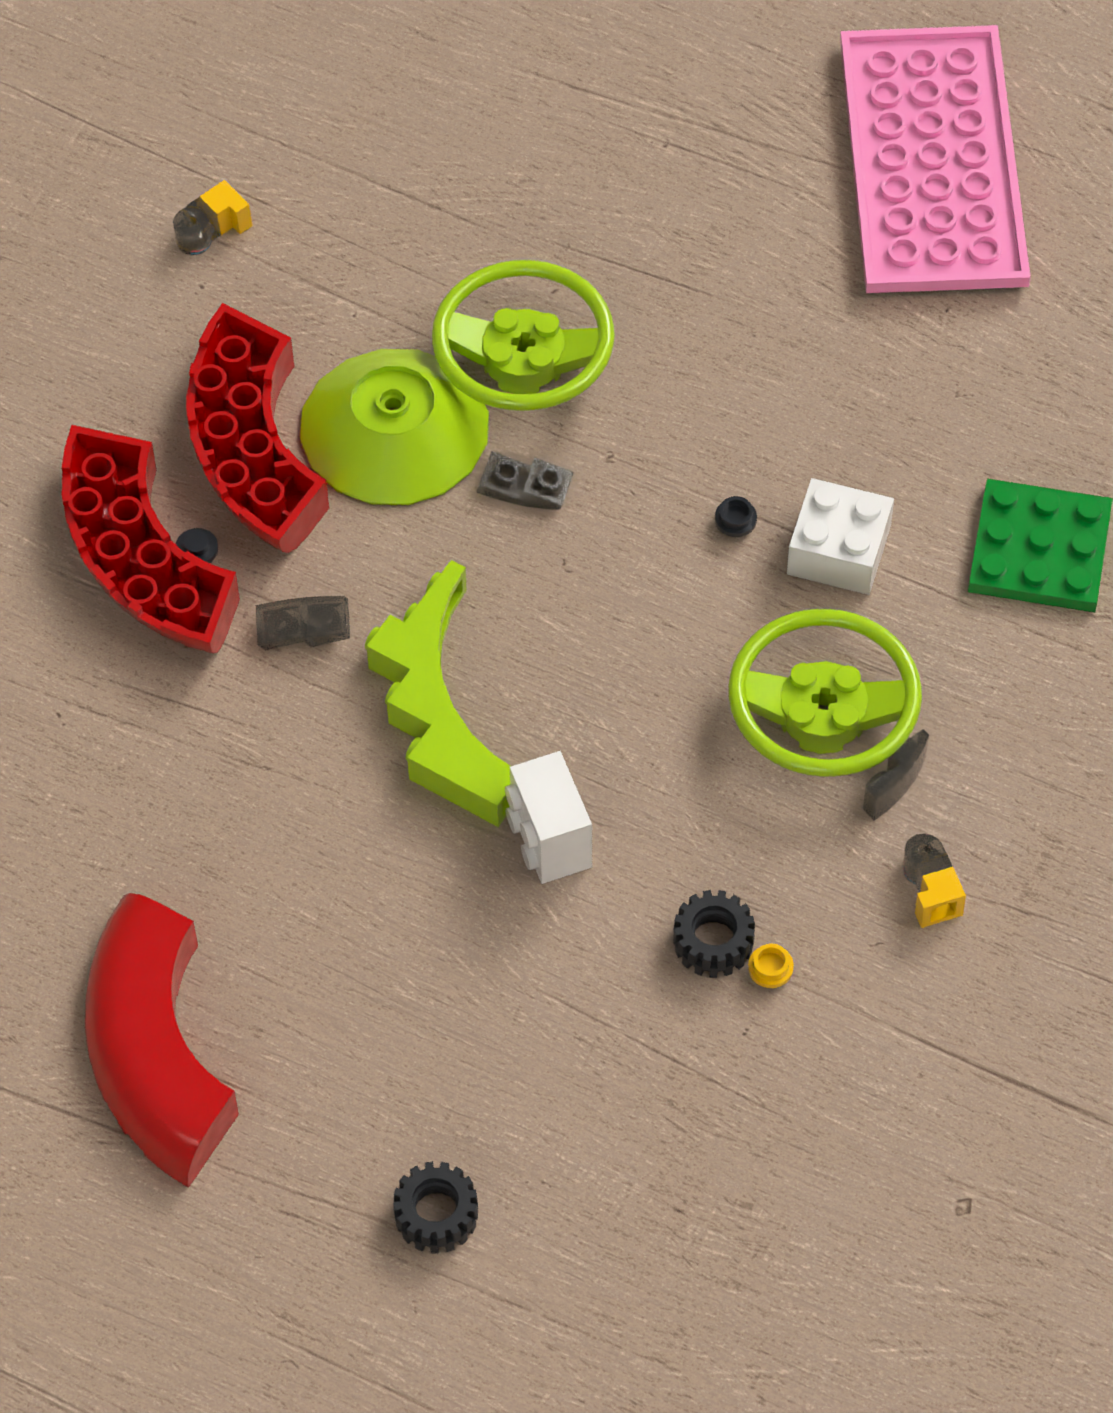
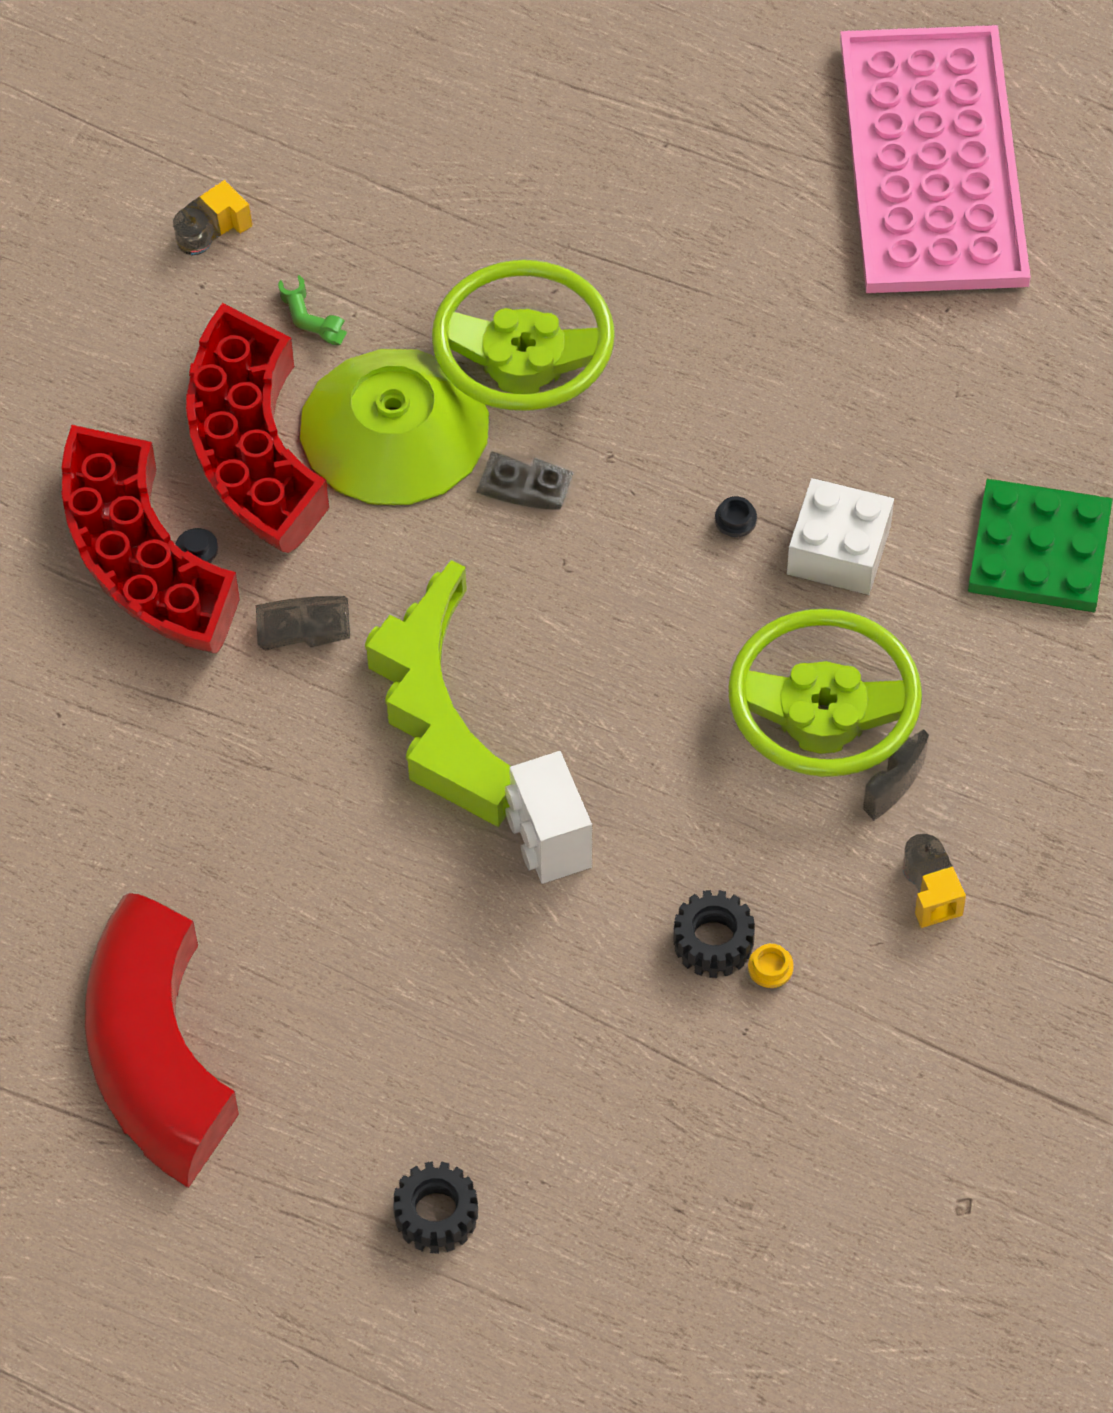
(327, 328): none -> bright green arm

